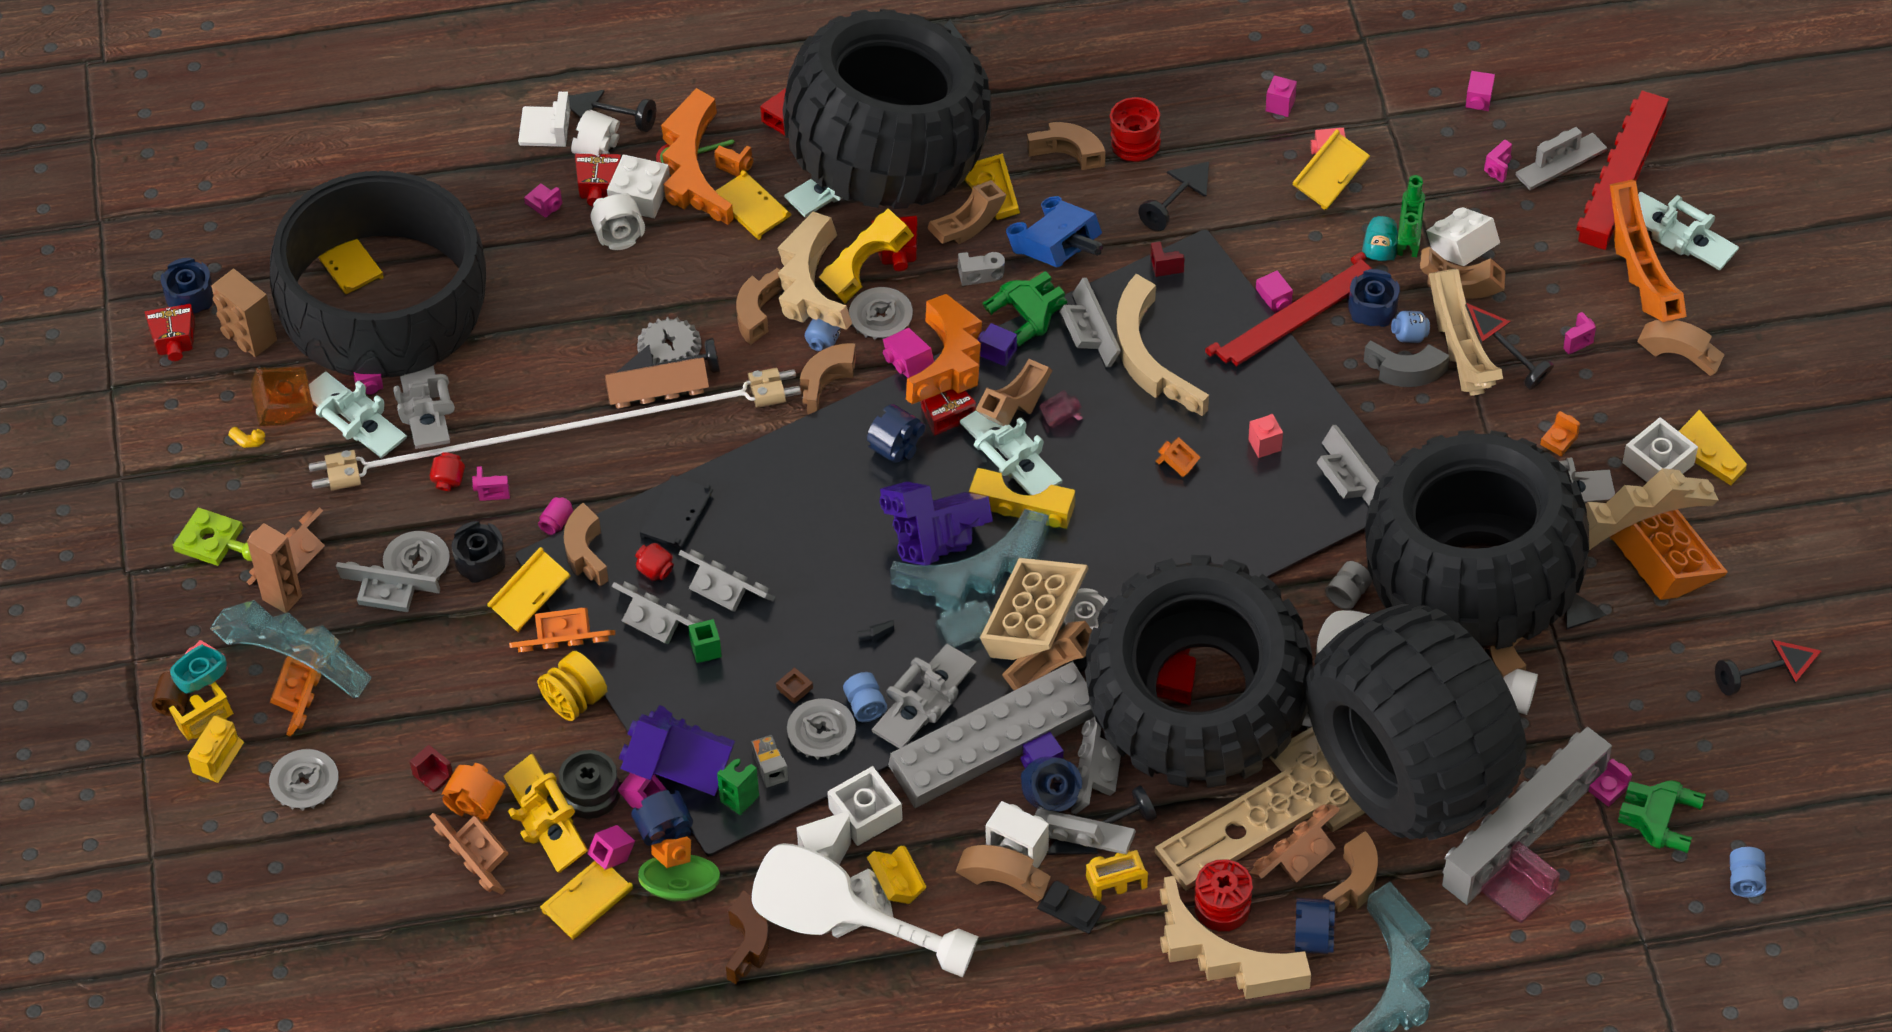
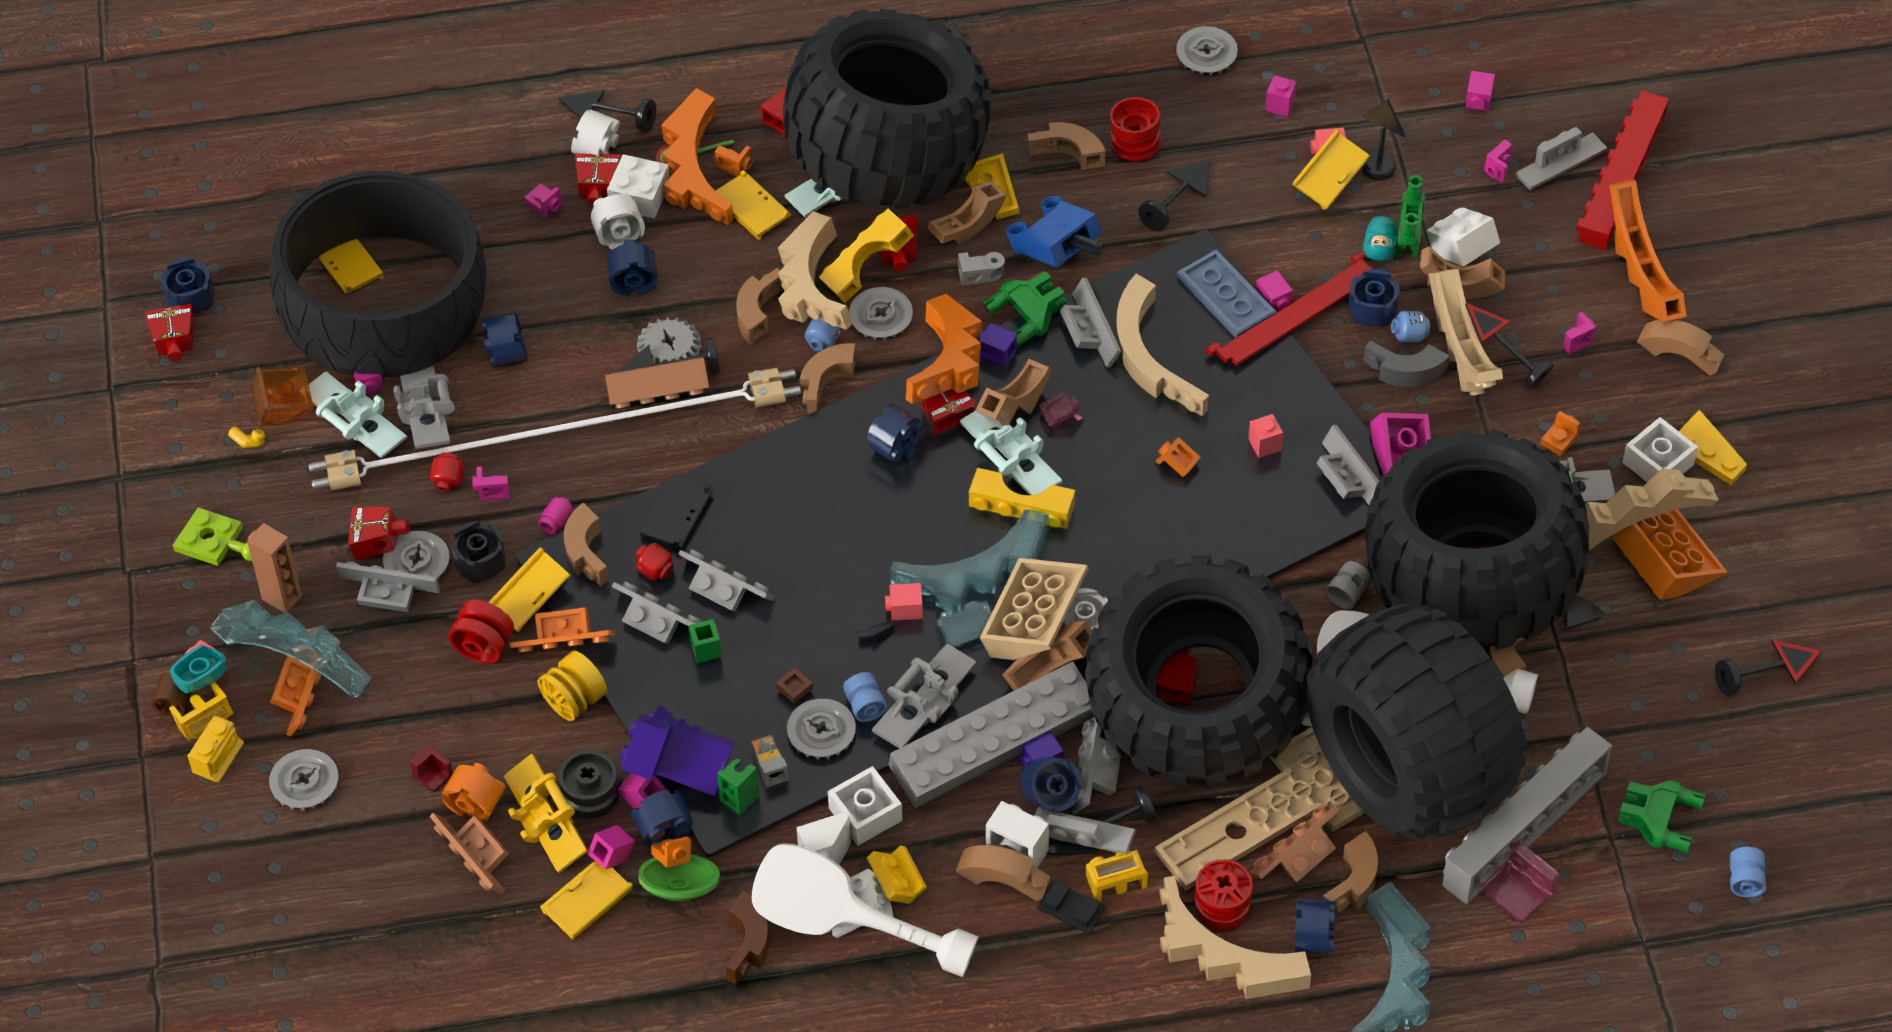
(244, 313): medium nougat brick -> none
(302, 542): nougat bracket -> none
(374, 531): none -> red torso
(480, 631): none -> red wheel
(504, 339): none -> dark blue brick
(546, 124): white bracket -> none
(632, 268): none -> dark blue brick
(905, 601): none -> coral brick
(907, 352): dark pink brick -> none
(931, 526): dark purple brick -> none
(1166, 263): dark red panel -> none
(1217, 41): none -> light grey gear
(1226, 293): none -> sand blue tile
(1380, 163): none -> black piece
(1396, 434): none -> dark pink slope
(1611, 783): dark pink bracket -> none
(1682, 239): light aqua piece -> none

